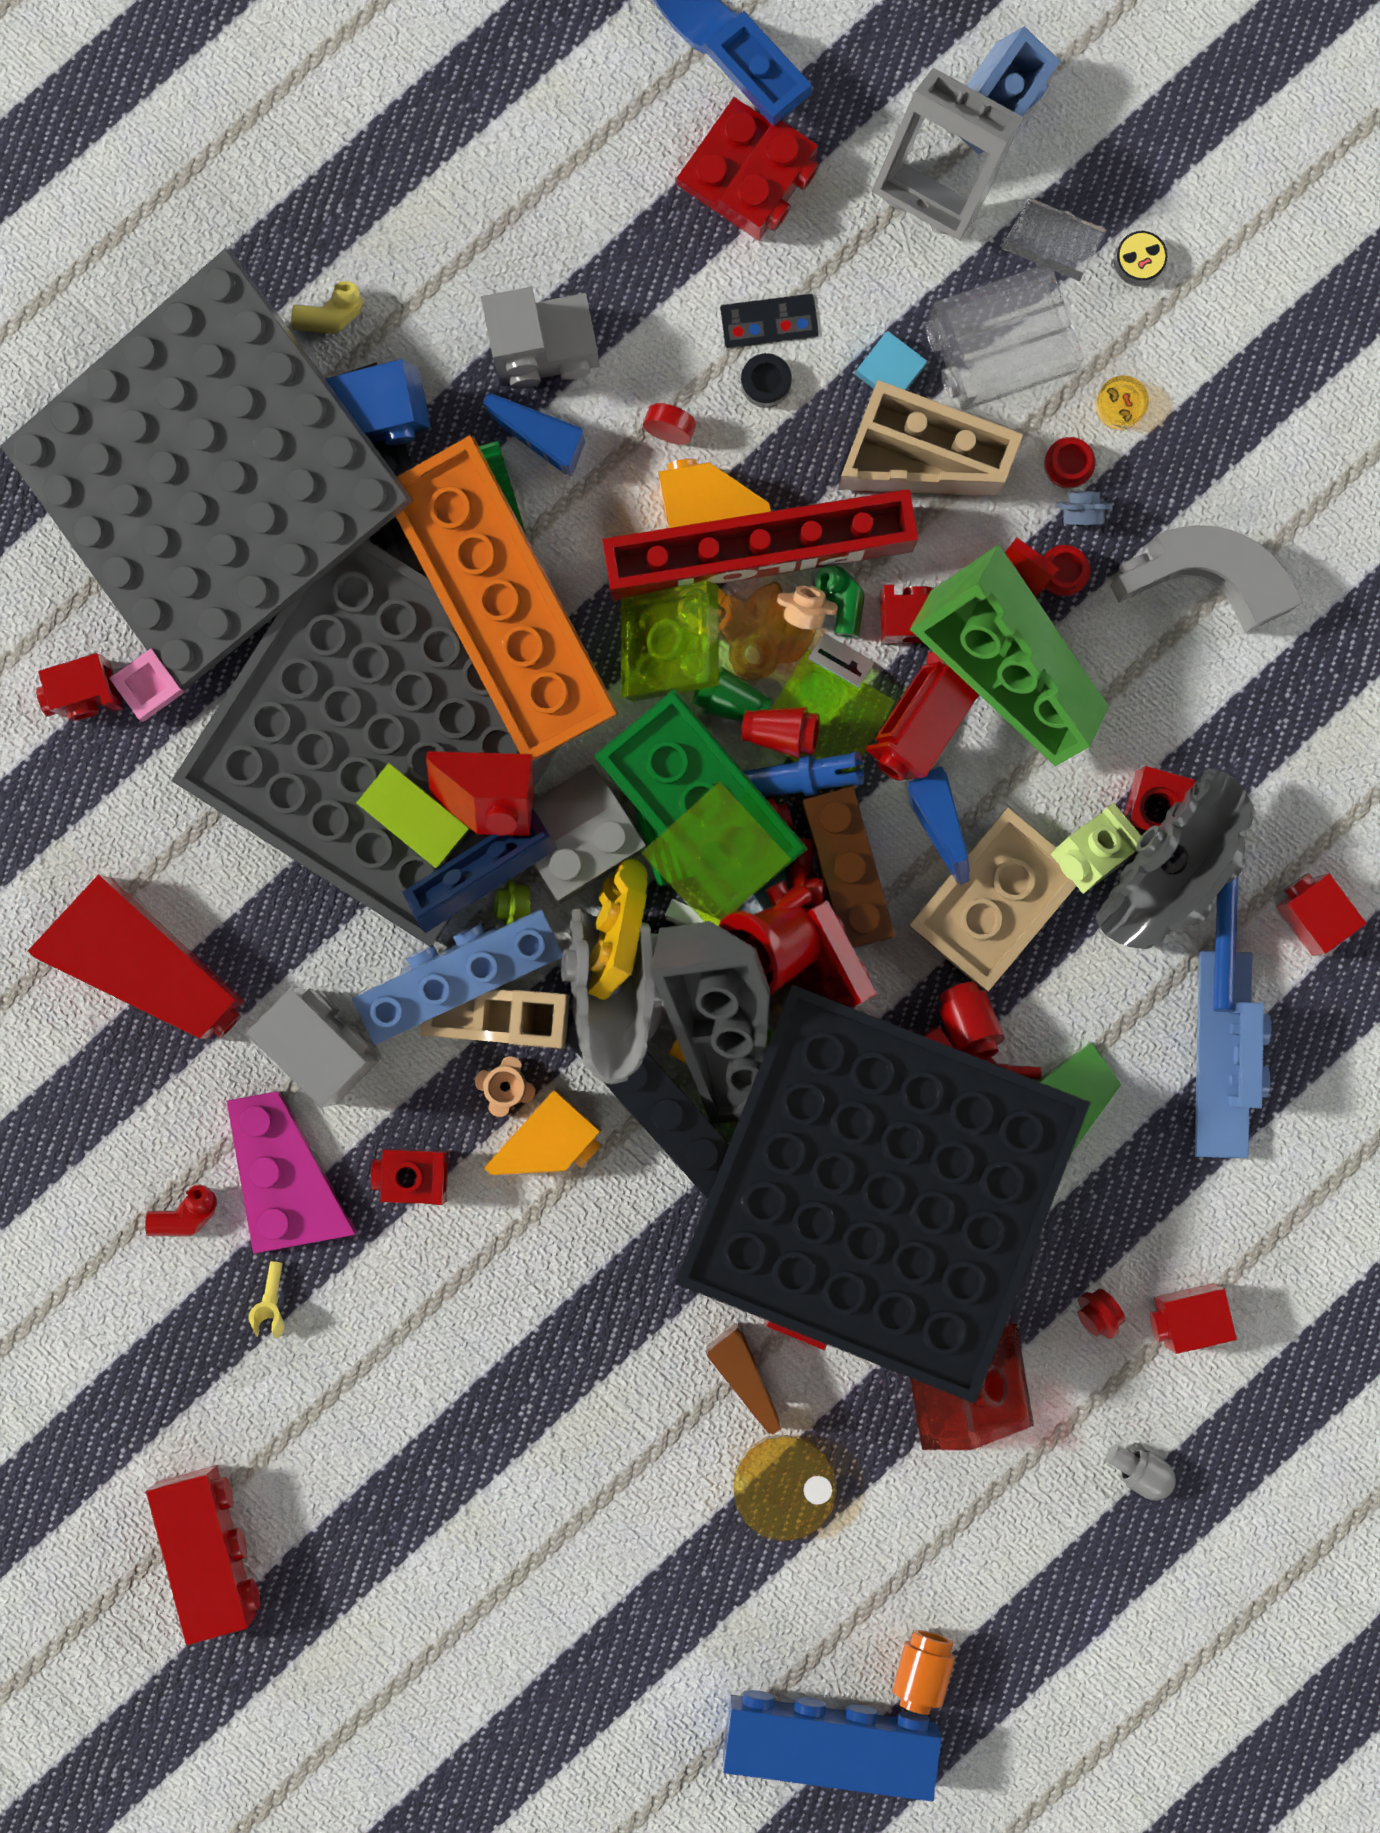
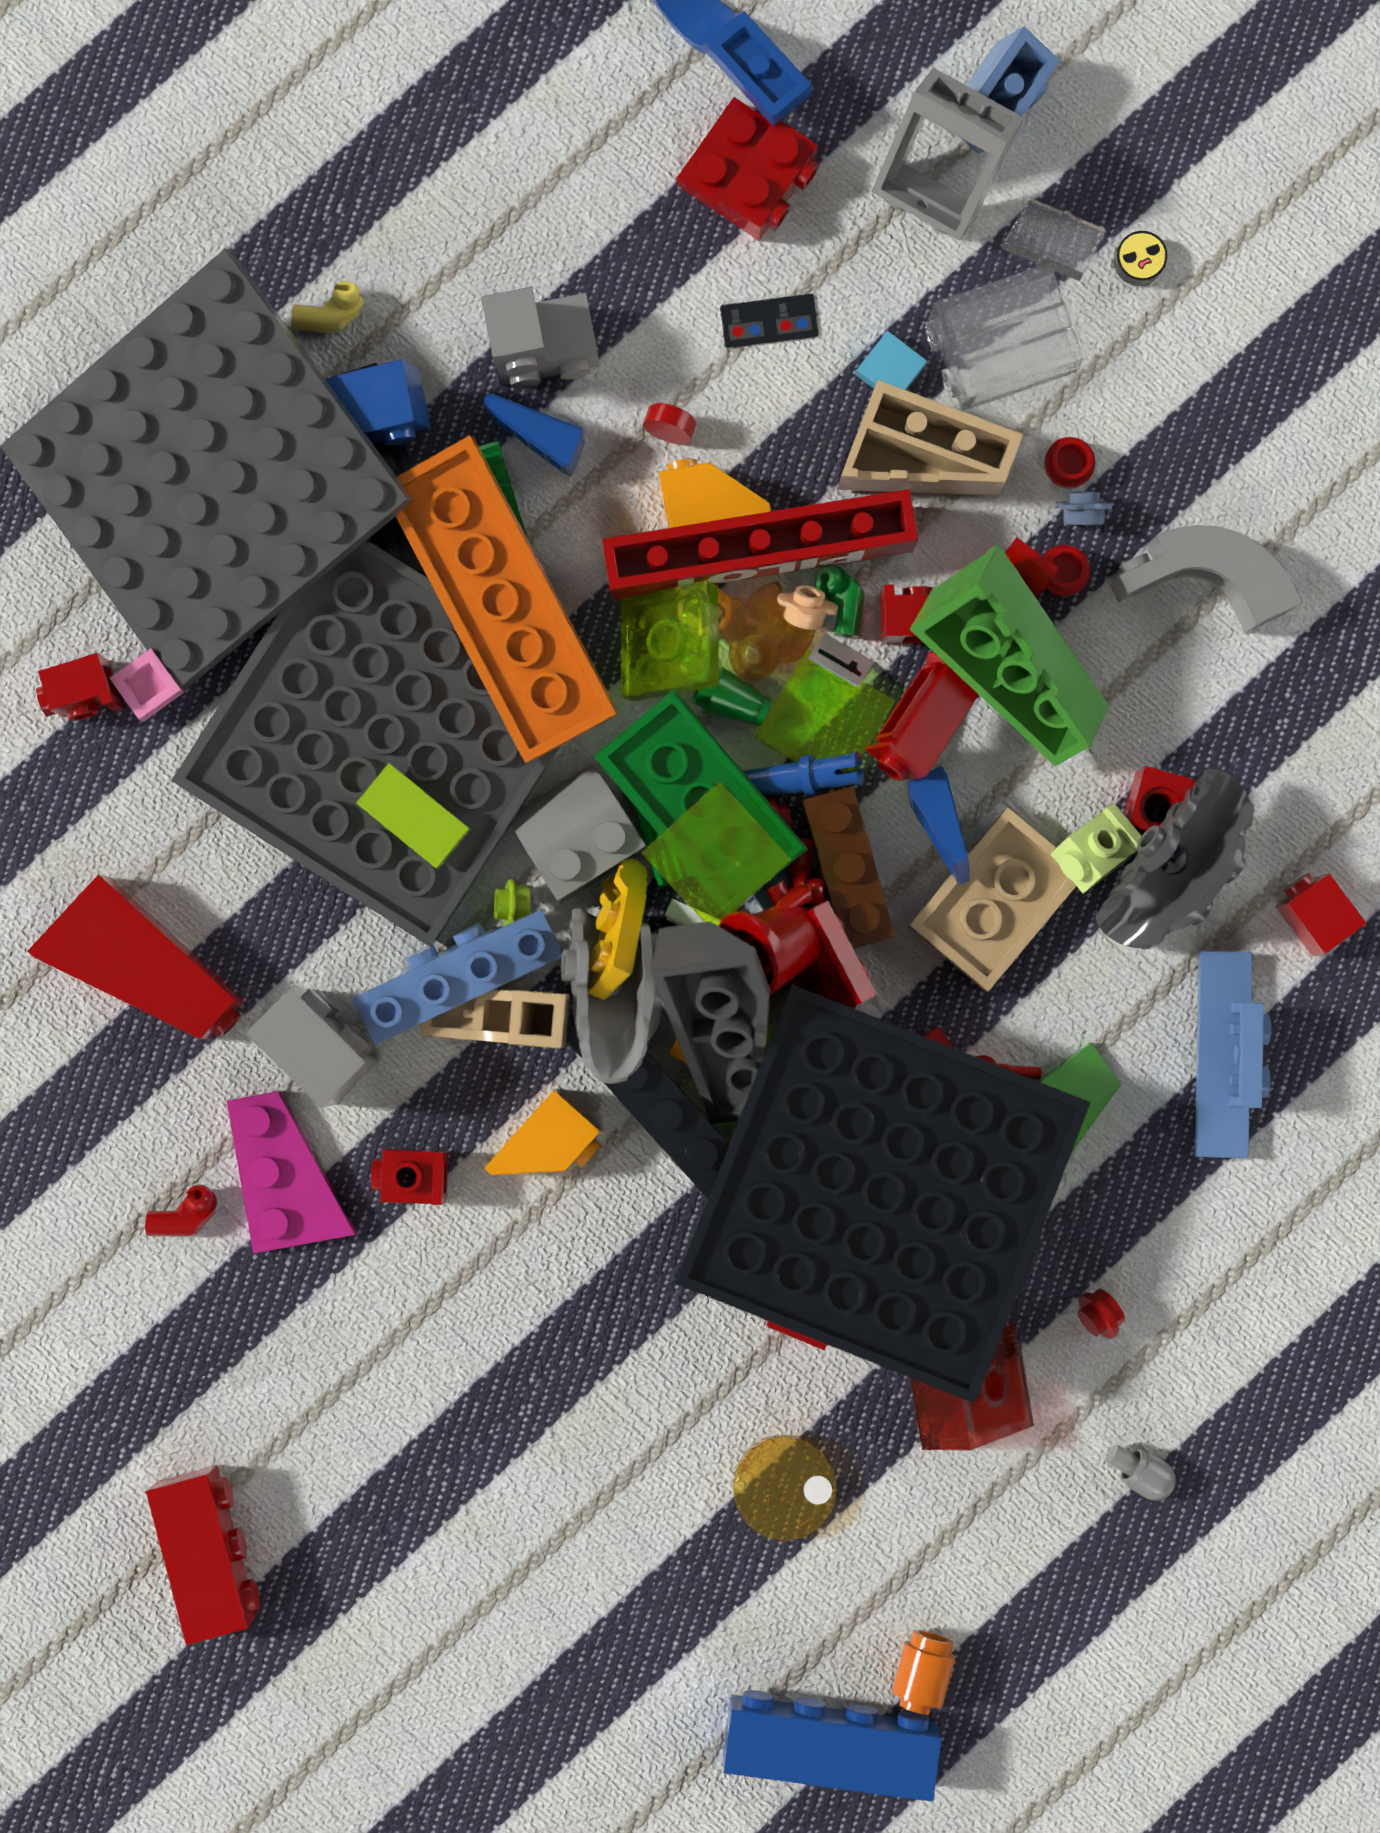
(268, 1306): light yellow hand -> none
(476, 874): dark blue tile -> none
(484, 789): red slope -> none
(509, 1072): light nougat plate -> none
(737, 1365): dark orange slope -> none
(766, 380): black tile -> none
(783, 730): red cone -> none
(970, 1020): red brick -> none
(1122, 402): clear yellow tile -> none
(1193, 1318): red brick -> none
(1225, 948): blue bar -> none

